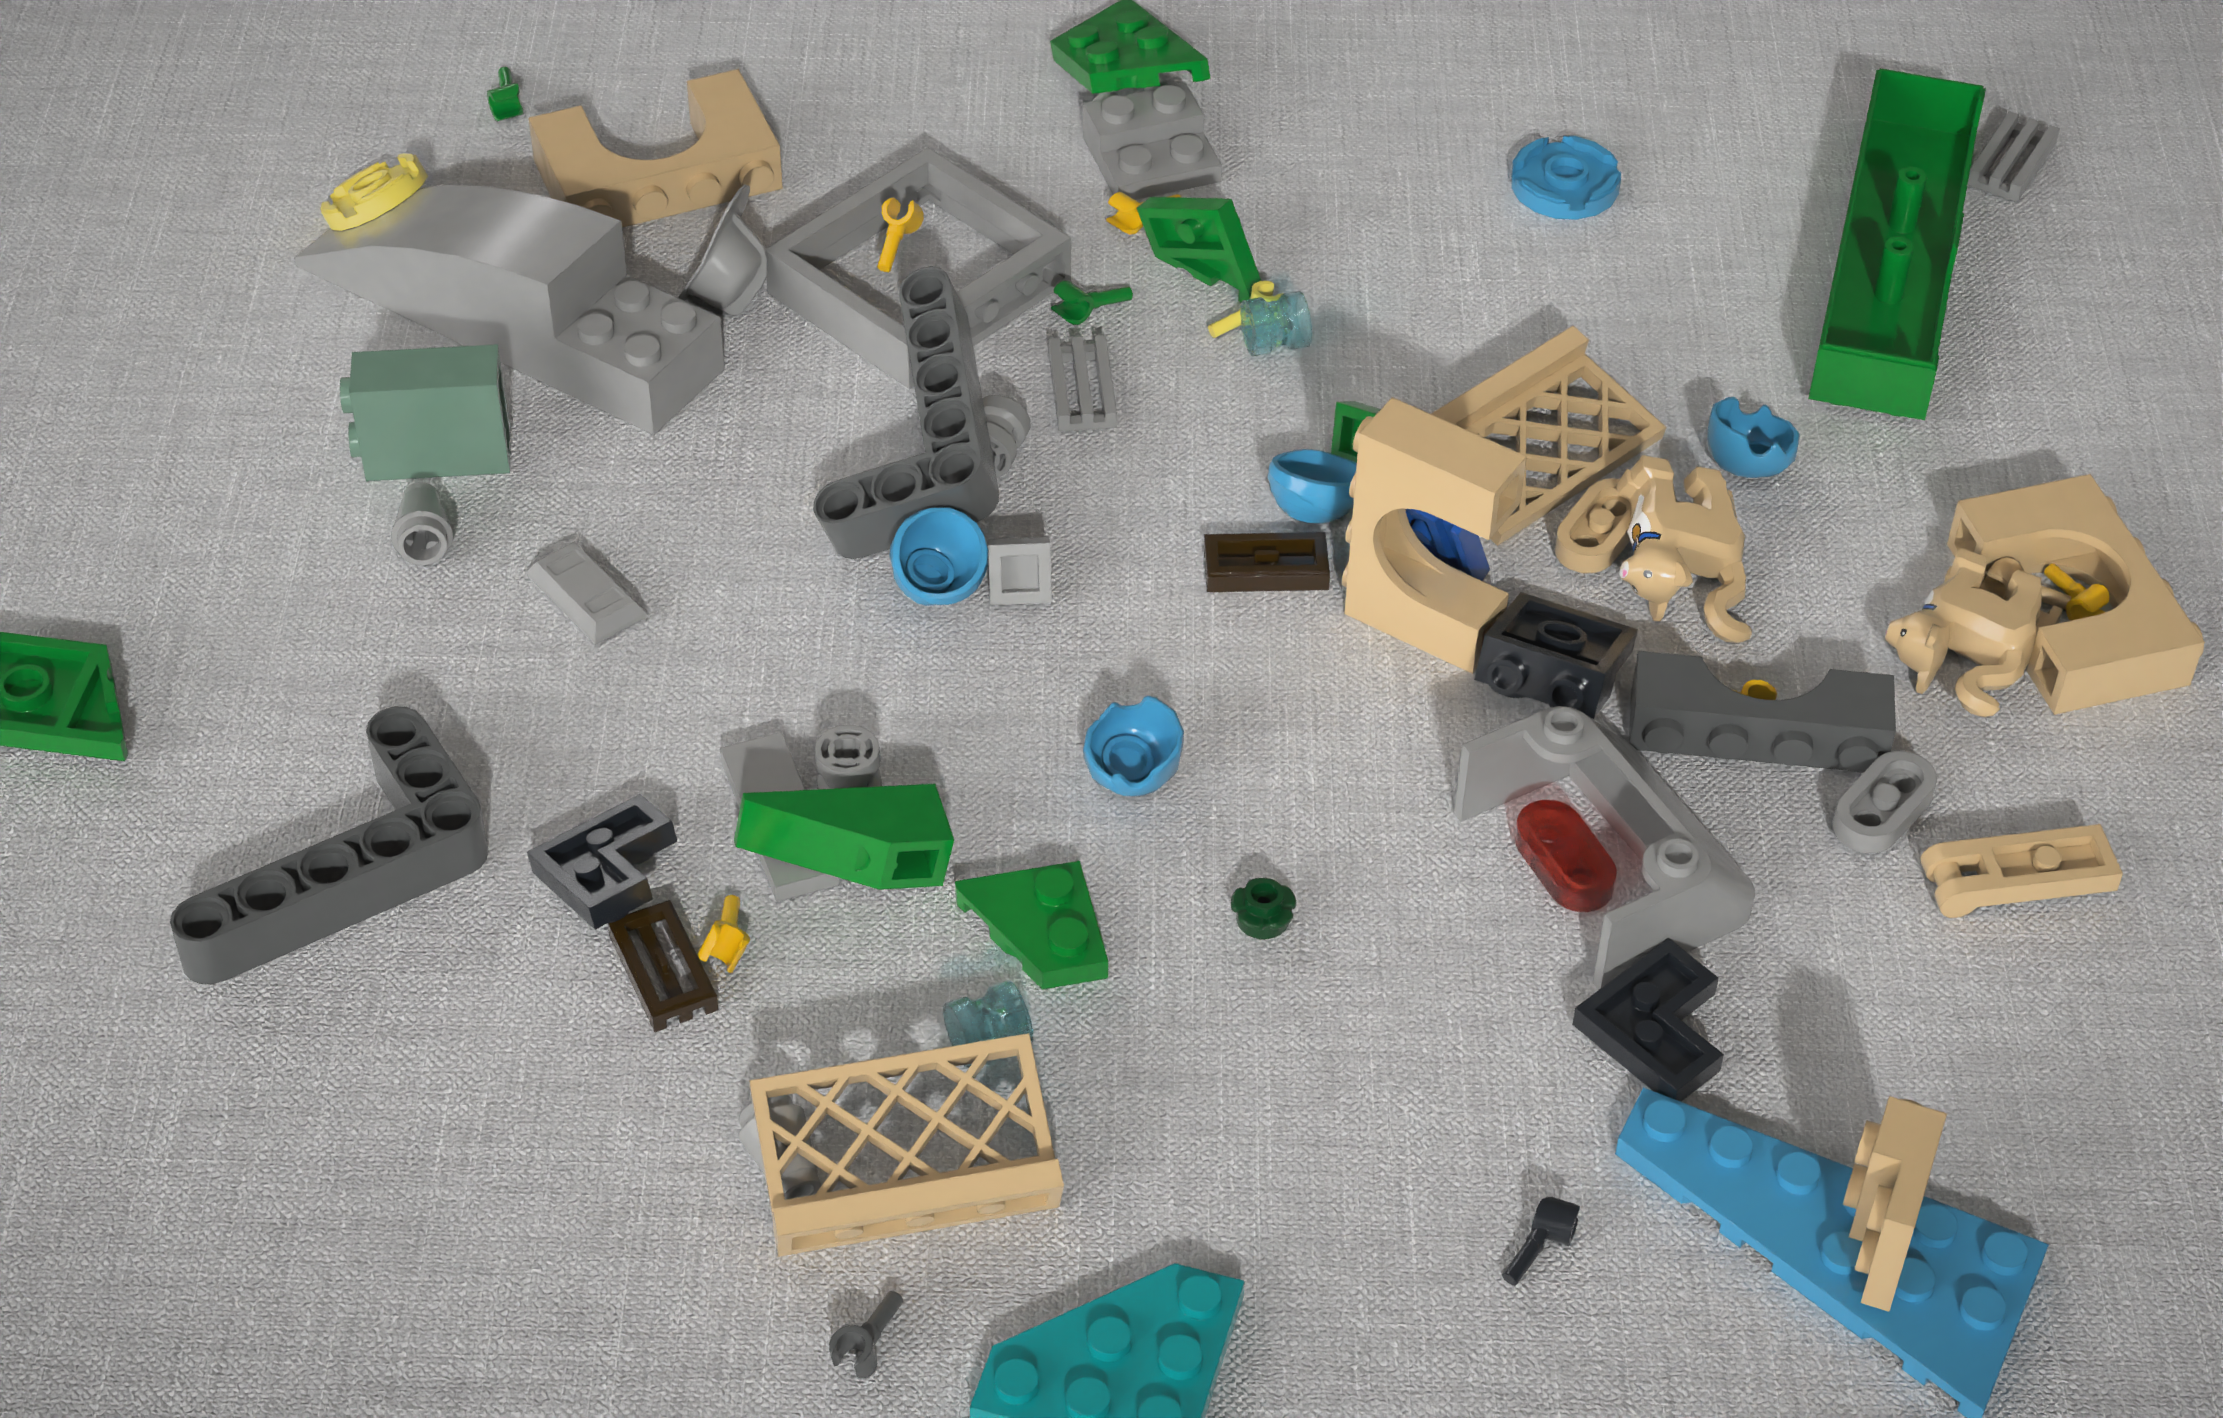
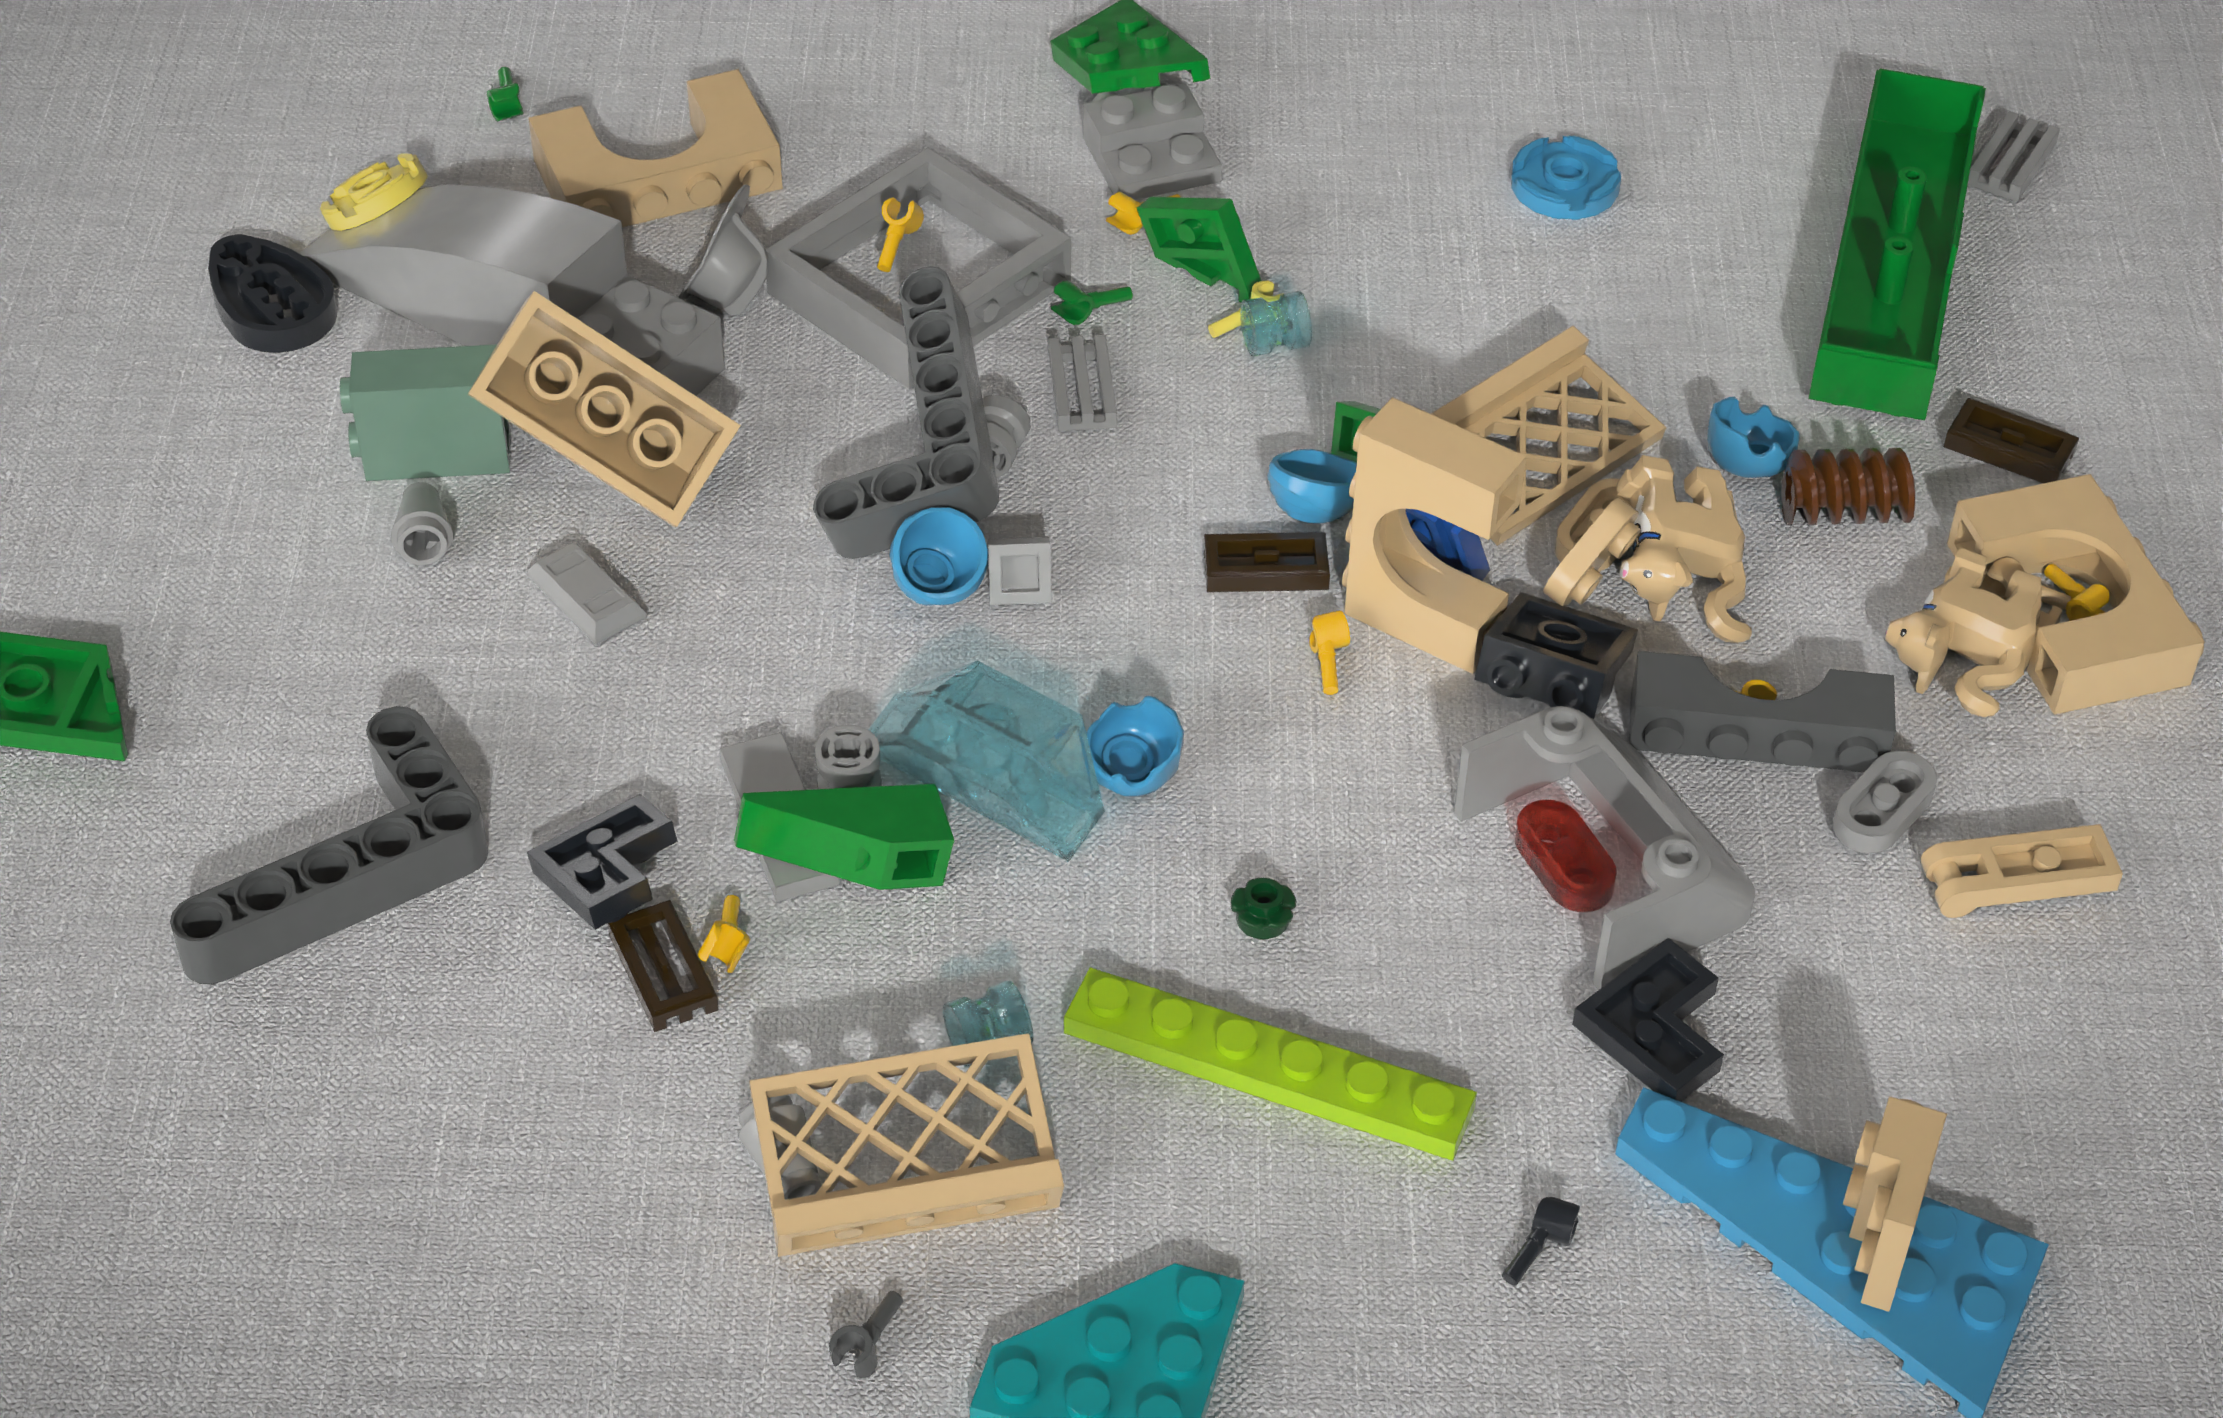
(273, 269): none -> black piece
(603, 409): none -> tan slope
(997, 753): none -> clear light blue wedge
(1042, 921): green wing -> none
(1271, 1063): none -> lime plate
(1329, 633): none -> yellow hand
(1577, 573): none -> tan plate
(1848, 483): none -> reddish brown piece
(2010, 442): none -> dark brown tile

